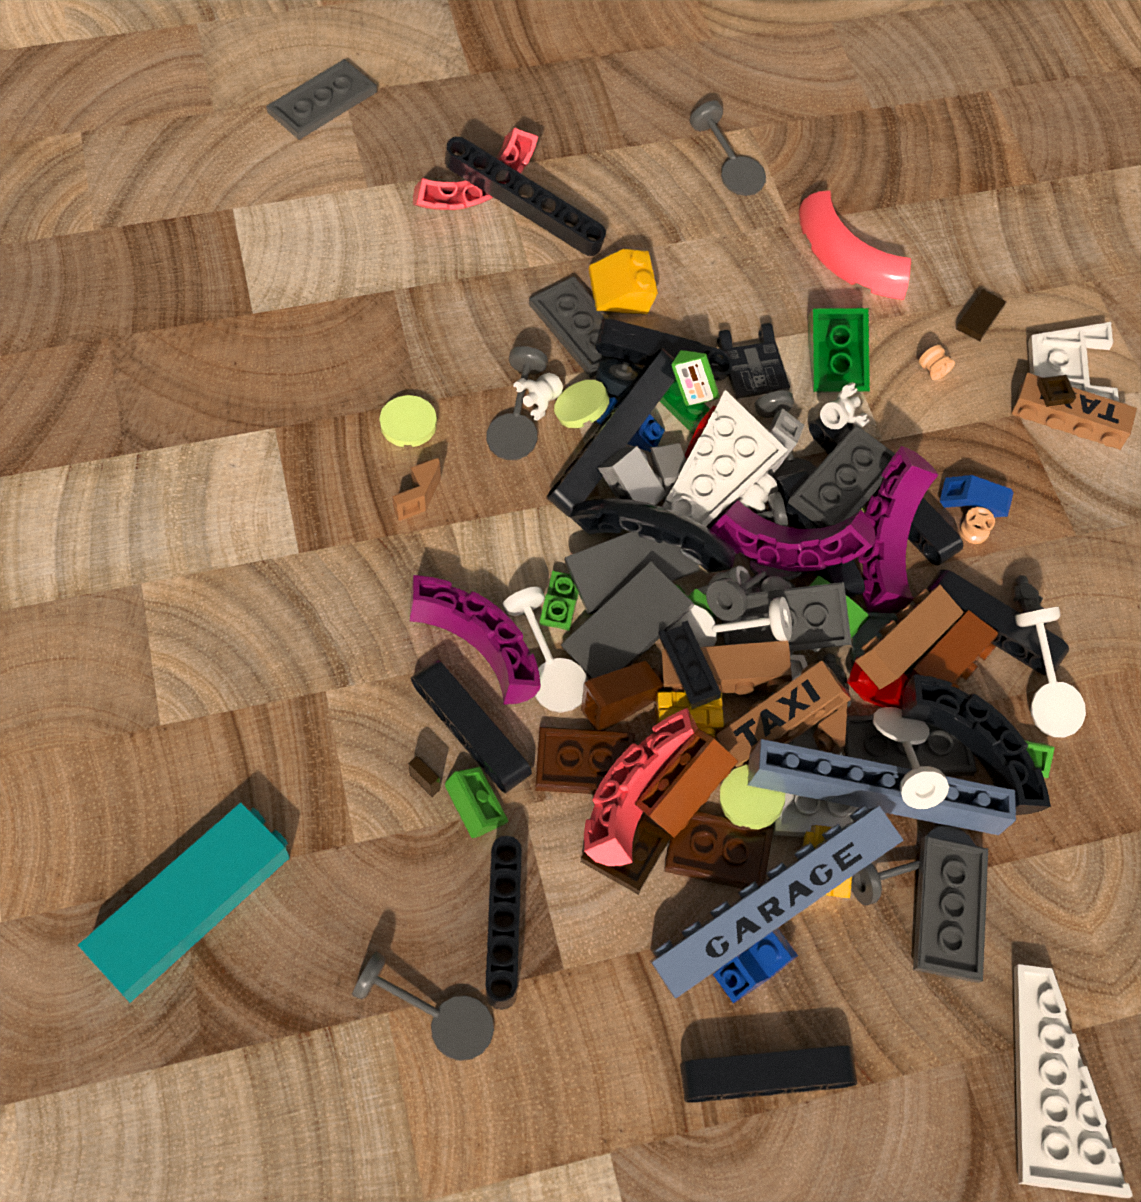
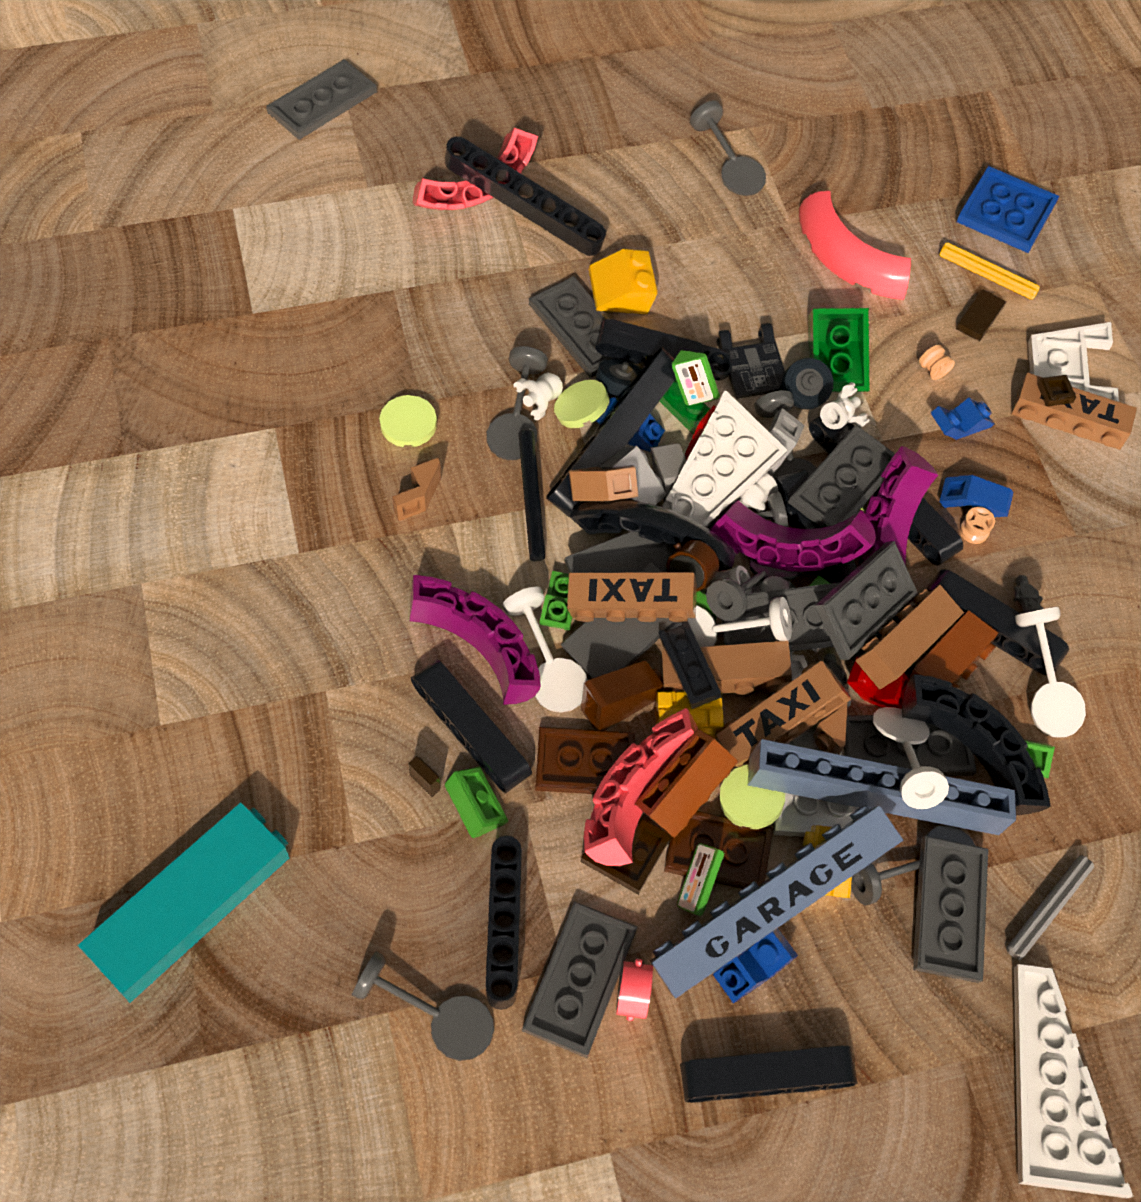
(531, 495): none -> black axle
(580, 979): none -> dark grey tile
(603, 485): none -> medium nougat slope
(632, 596): none -> medium nougat brick
(634, 990): none -> coral piece
(694, 558): none -> reddish brown piece
(700, 879): none -> slope
(808, 382): none -> black wheel
(866, 600): none -> dark grey tile
(964, 419): none -> blue slope
(989, 271): none -> yellow axle
(1008, 209): none -> blue plate
(1049, 907): none -> light grey axle

